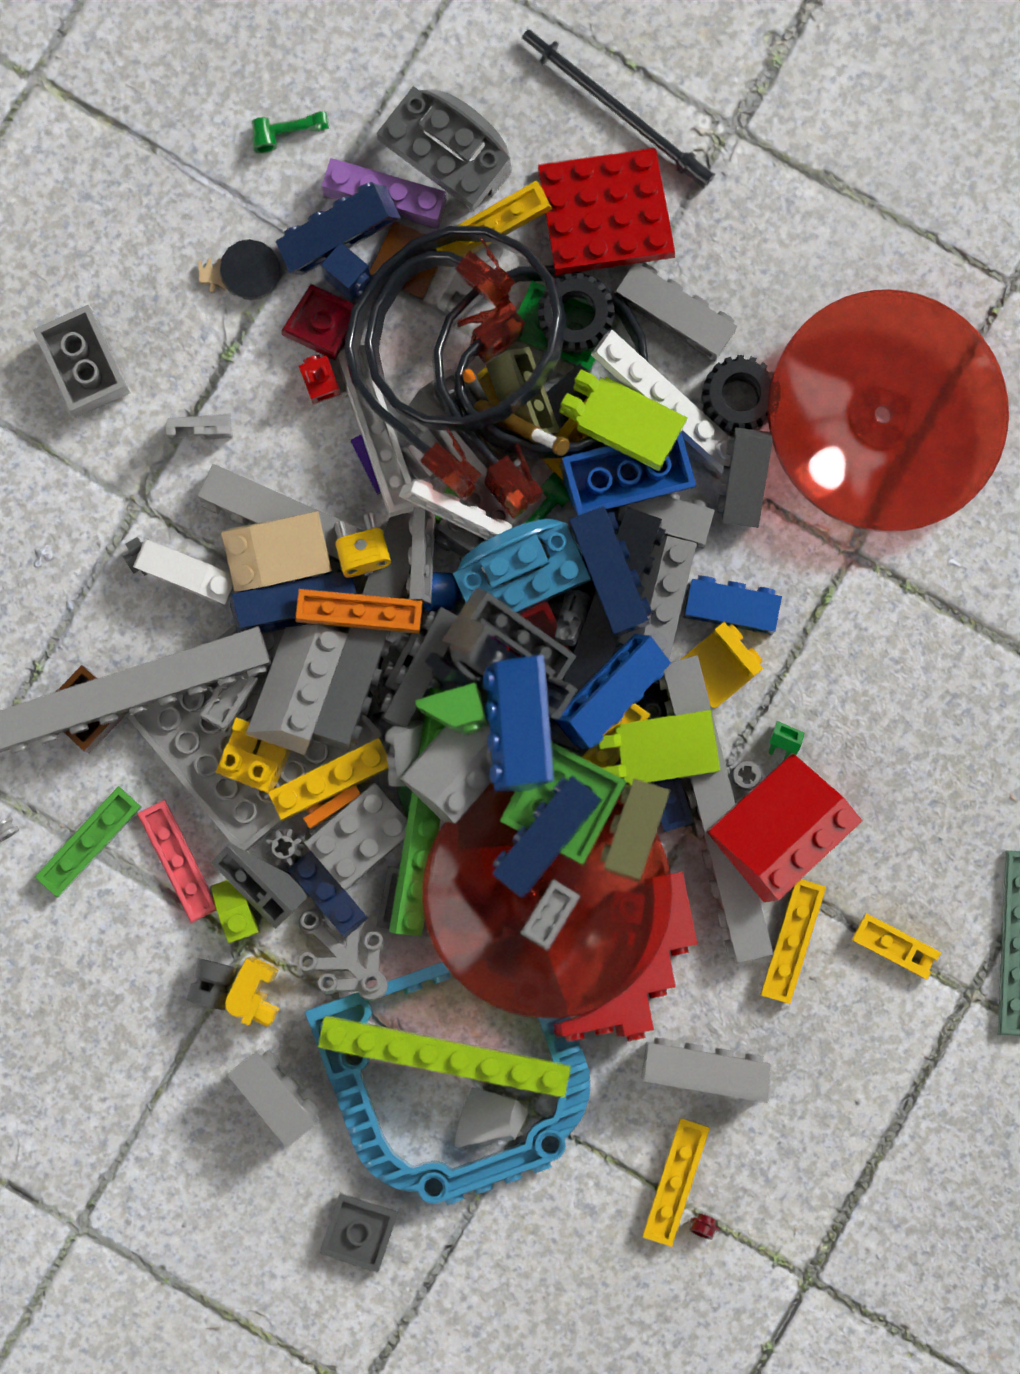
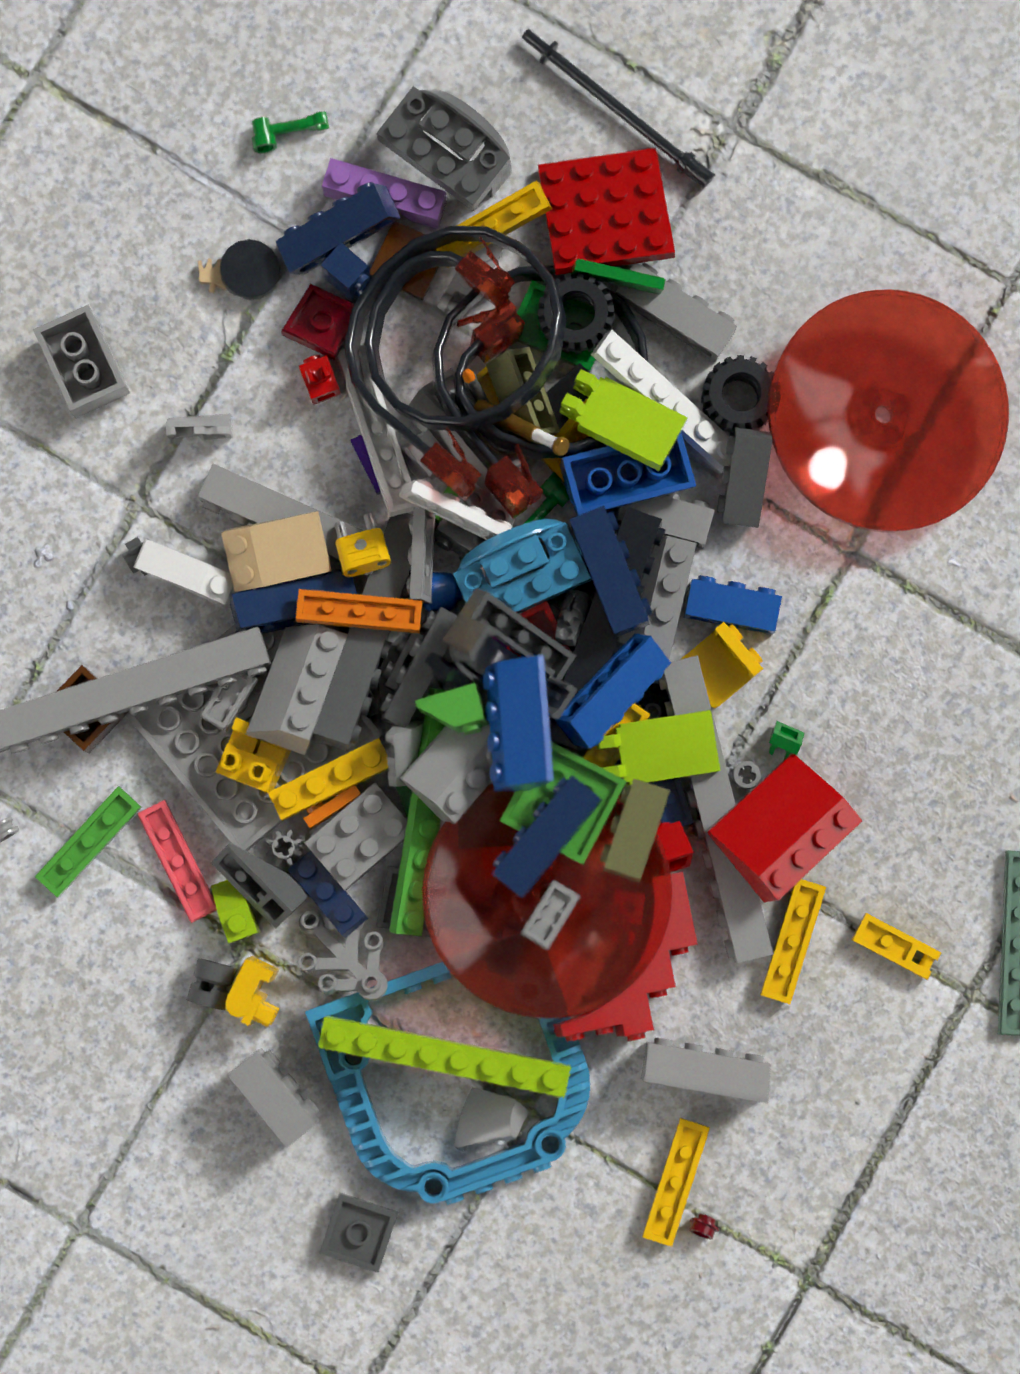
(619, 276): none -> green tile
(676, 845): none -> red brick

